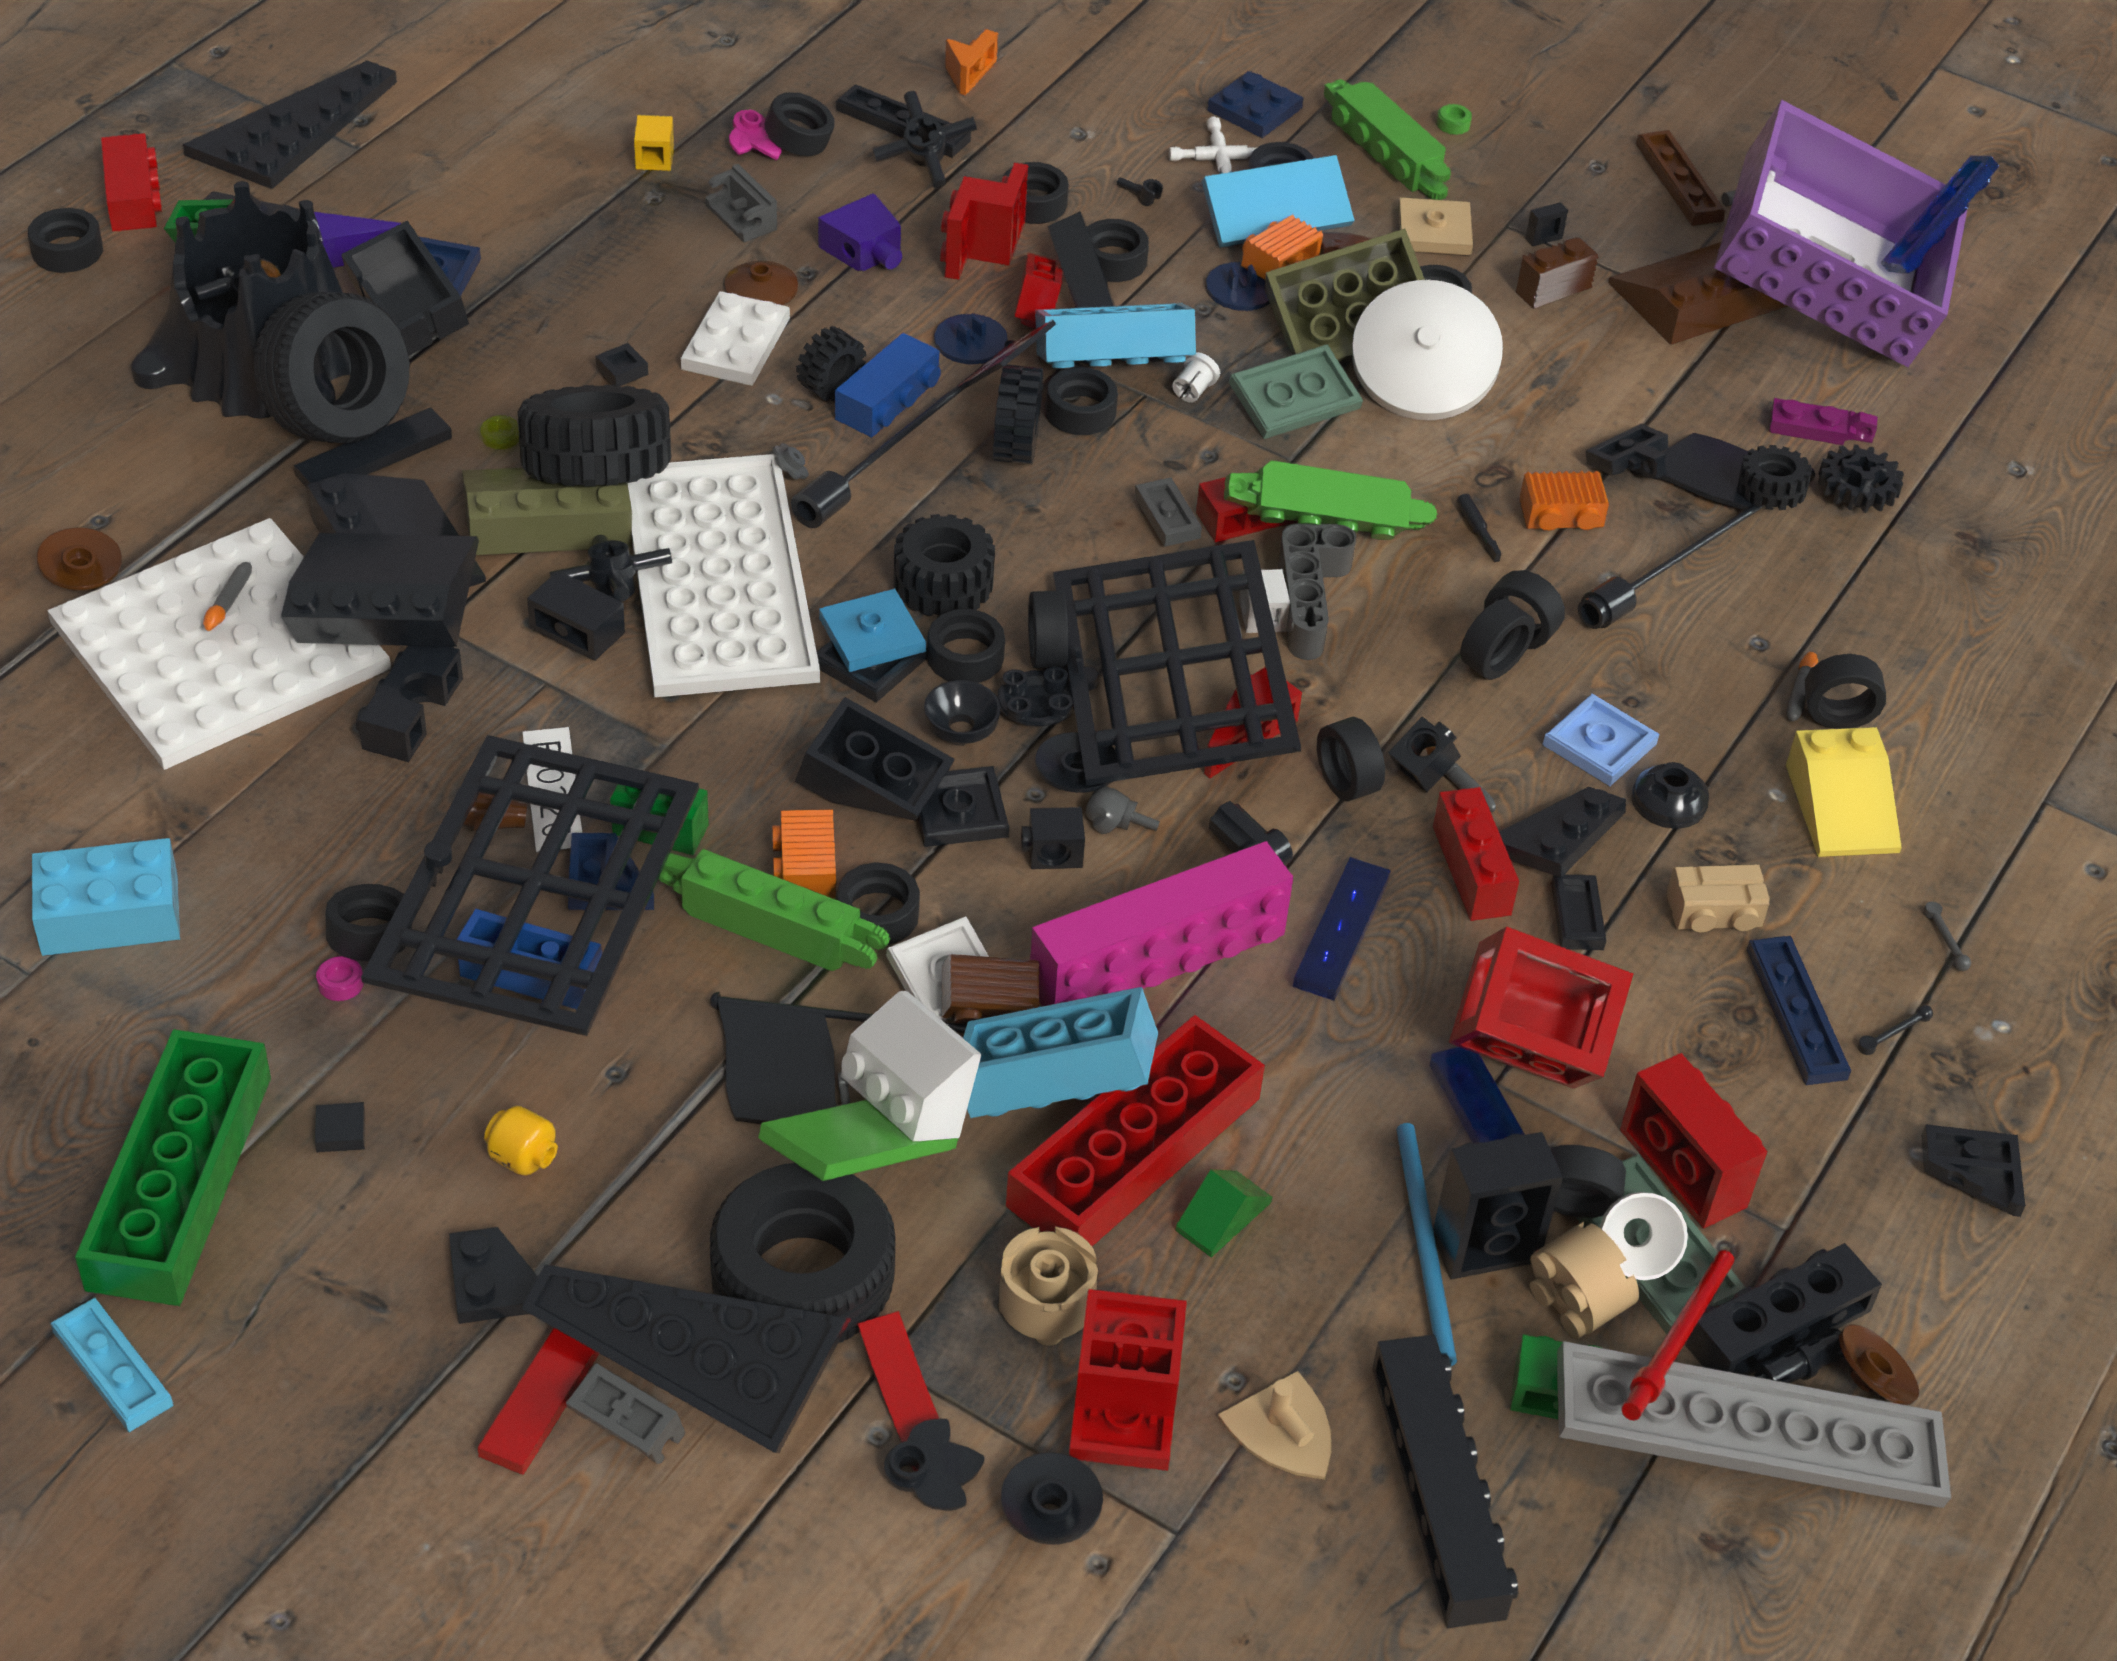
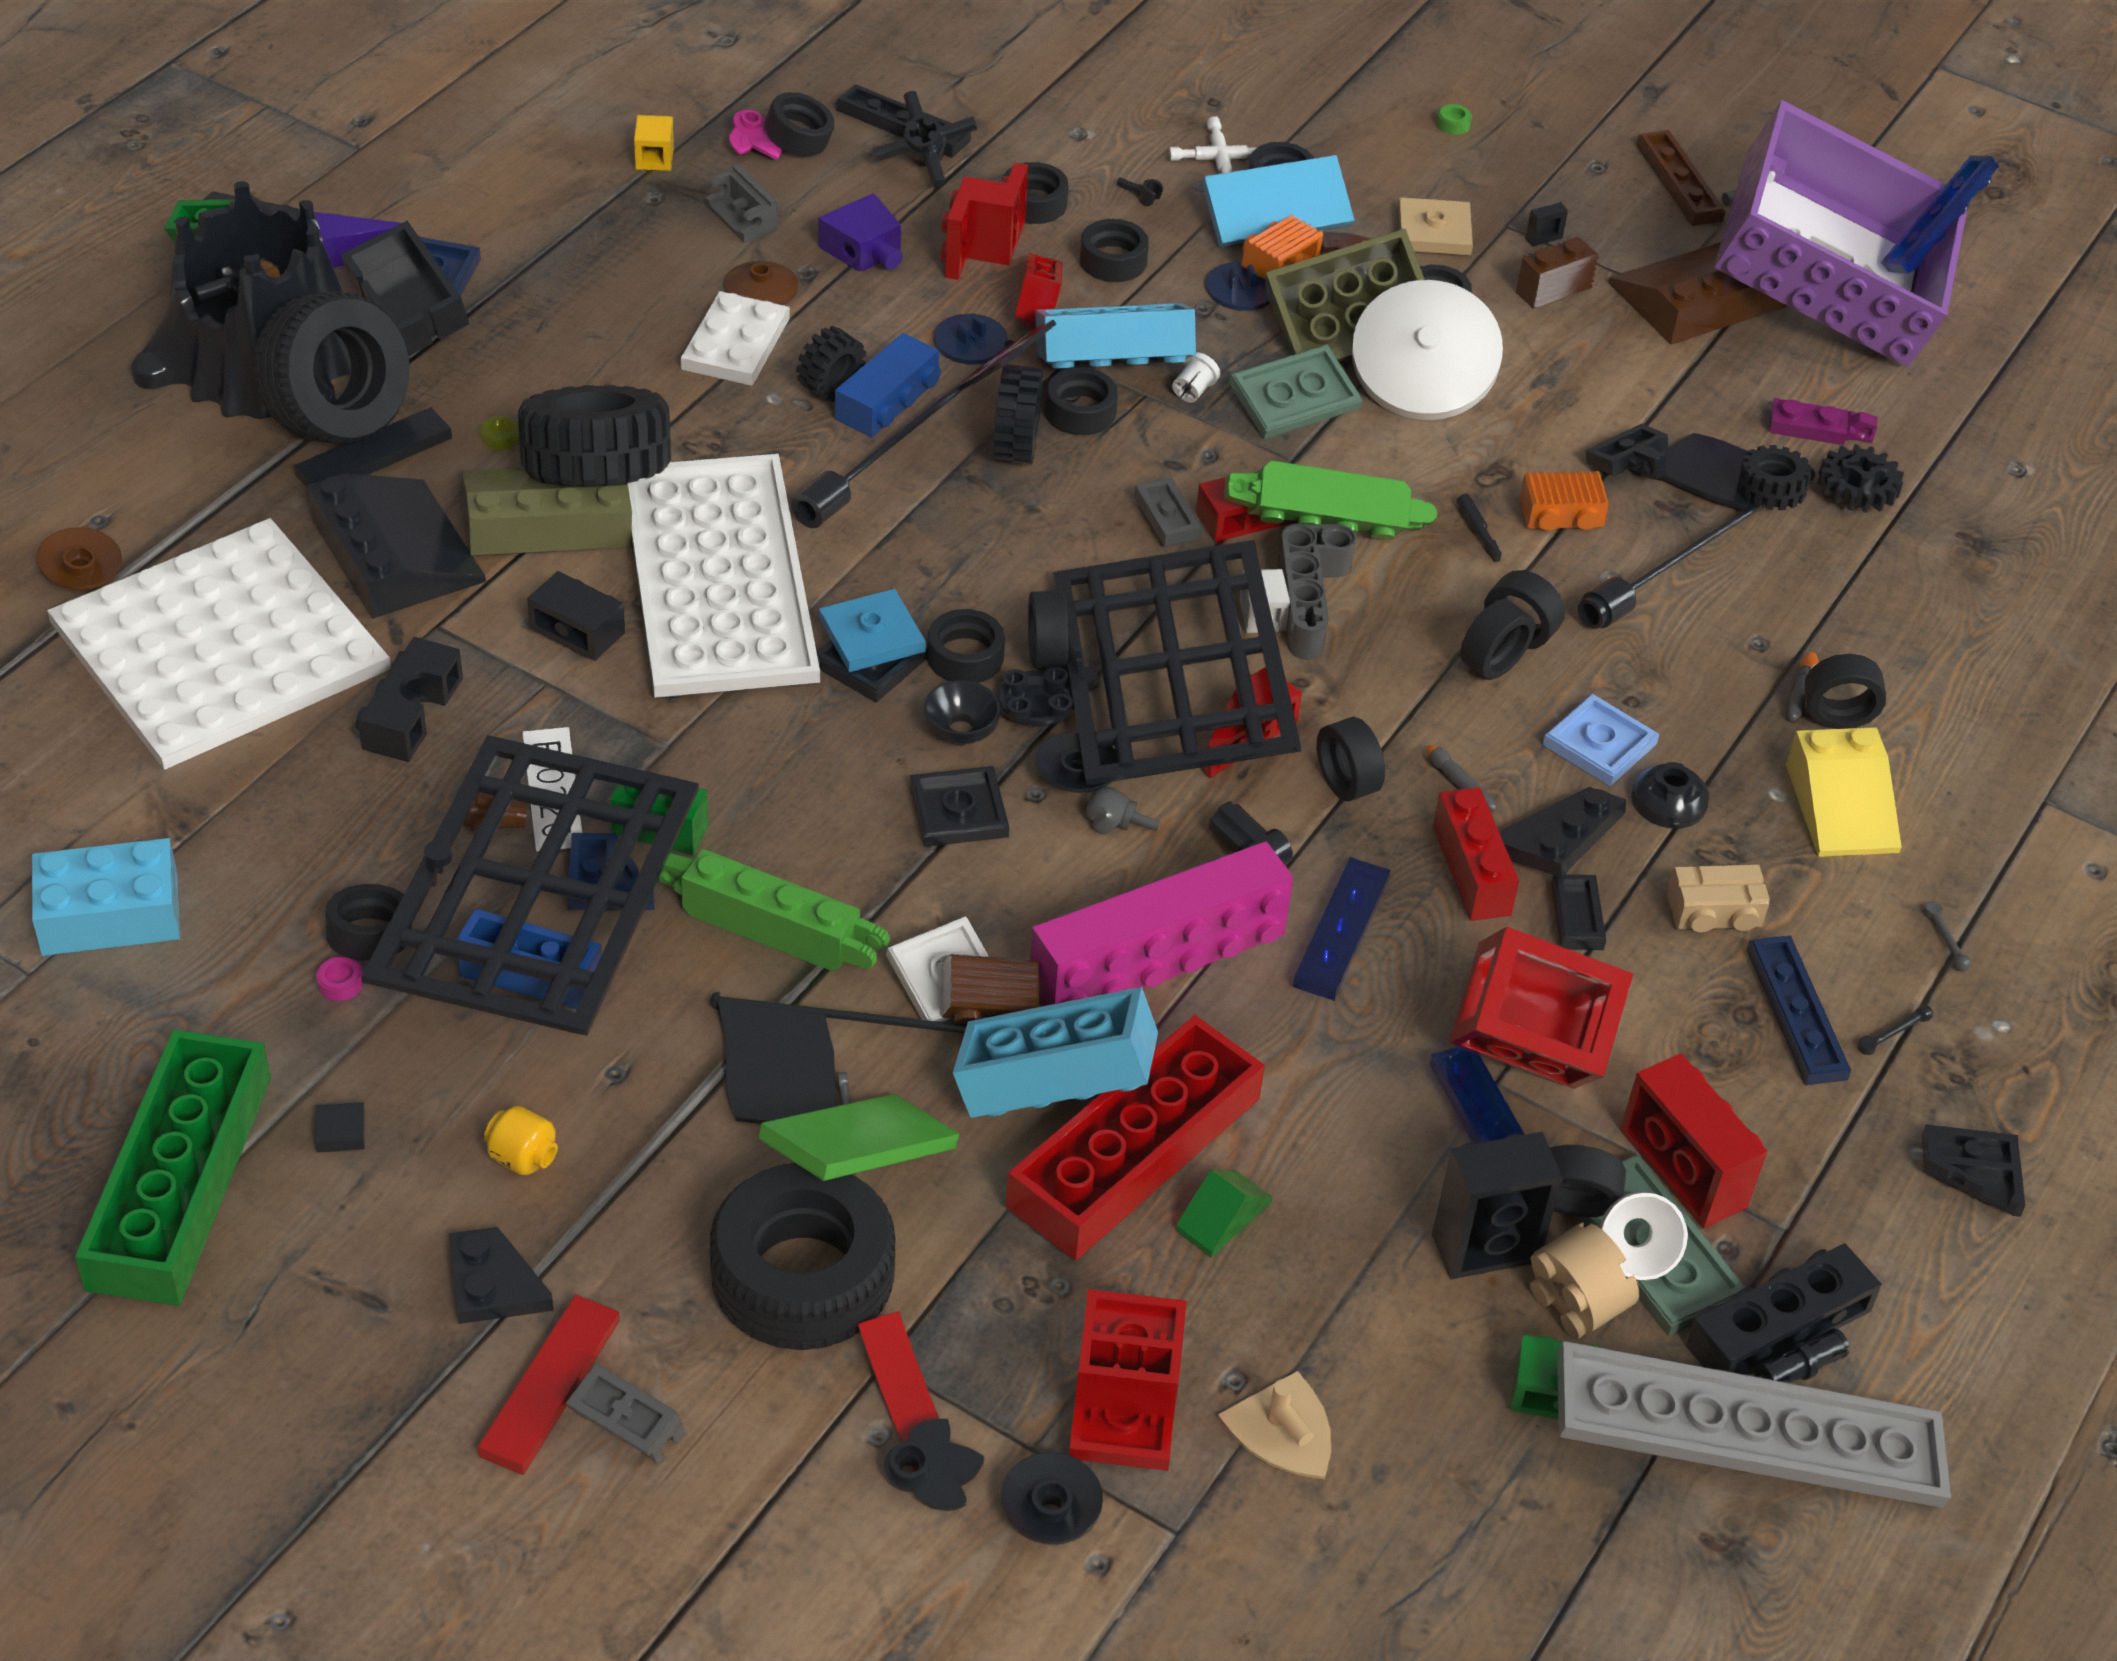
(68, 256): black tyre -> none
(112, 1364): medium azure tile -> none
(131, 182): red brick -> none
(227, 596): dark grey piece -> none
(289, 131): black wing -> none
(381, 590): black slope -> none
(613, 566): black bar -> none
(622, 365): black plate -> none
(718, 1353): black wing -> none
(791, 461): dark grey plant -> none
(806, 849): orange brick -> none
(872, 764): black slope -> none
(889, 880): black tyre -> none
(912, 1069): white slope -> none
(943, 564): black tyre -> none
(970, 62): orange slope -> none
(1047, 1283): tan brick -> none
(1054, 838): black brick -> none
(1080, 262): black tile -> none
(1255, 104): dark blue plate -> none
(1390, 136): bright green hinge -> none
(1425, 1240): dark azure piece -> none
(1428, 769): black brick -> none
(1443, 1482): black brick -> none
(1650, 1379): red bar -> none
(1878, 1365): reddish brown dish -> none

